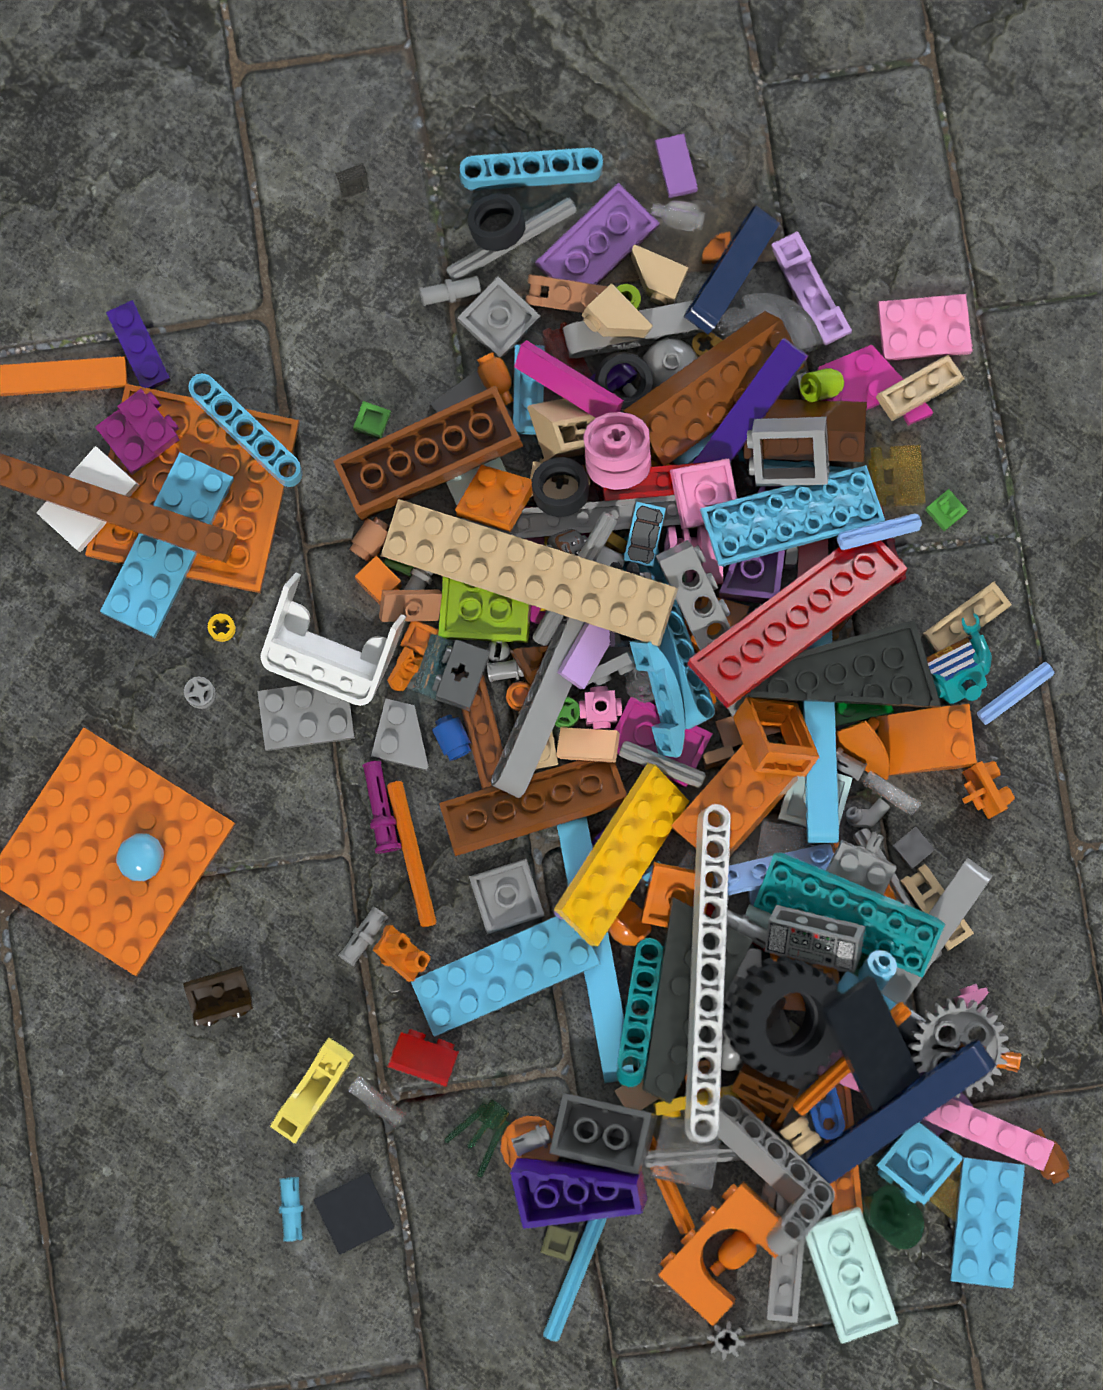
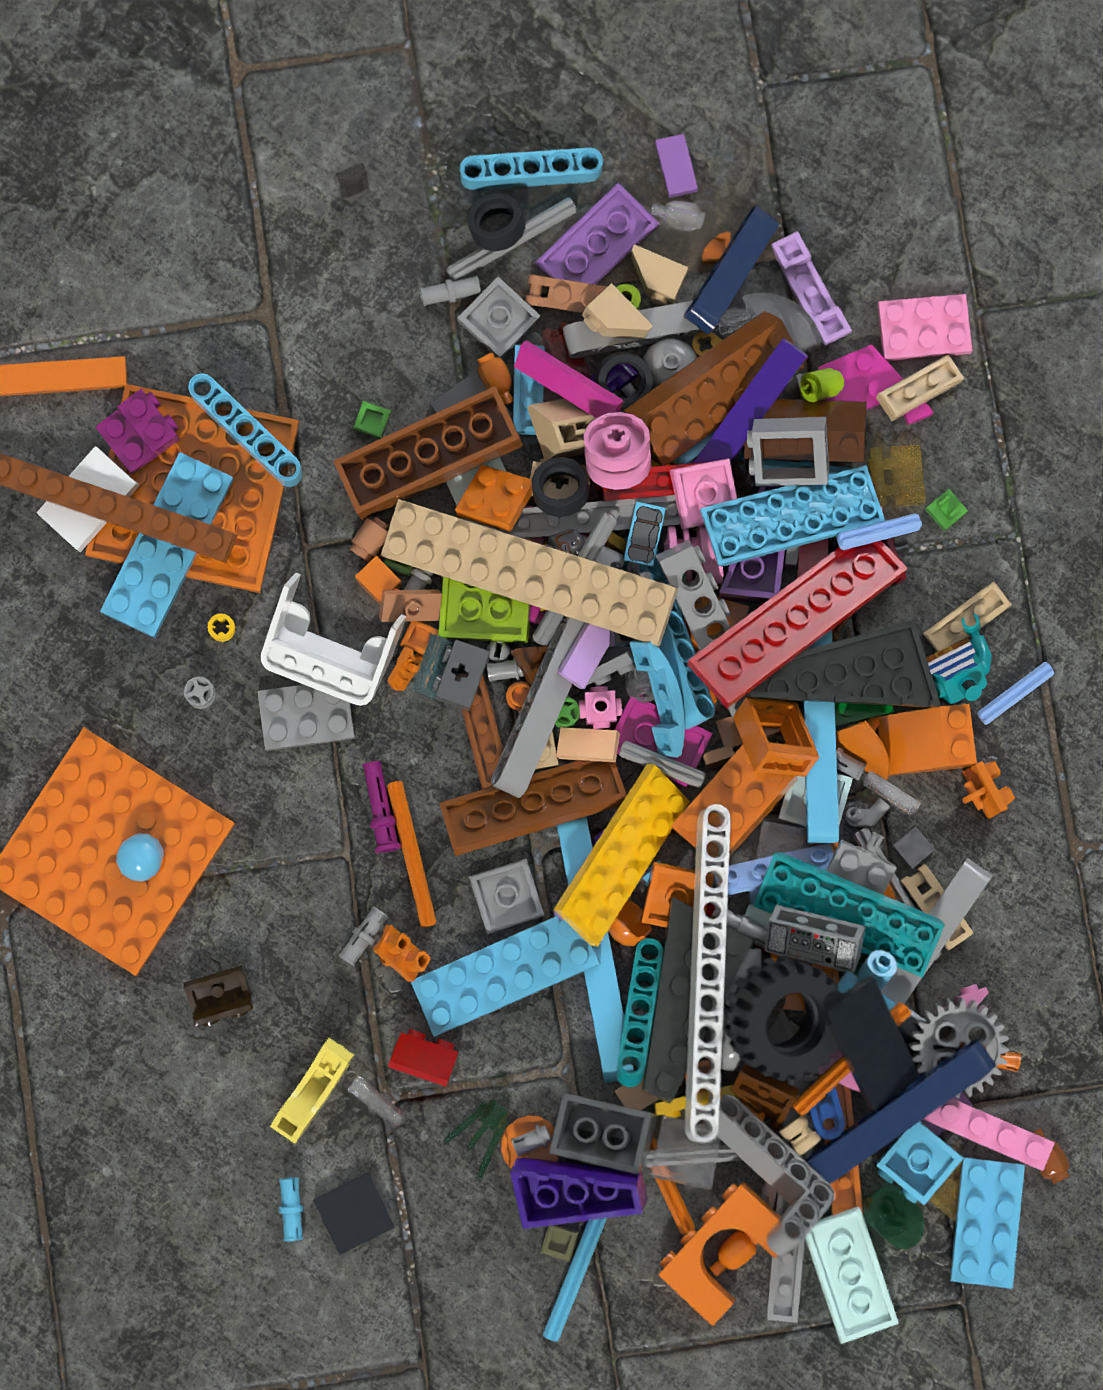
(138, 345): dark purple plate -> none
(400, 736): light grey wing -> none
(452, 737): blue brick -> none
(720, 1332): light grey gear -> none

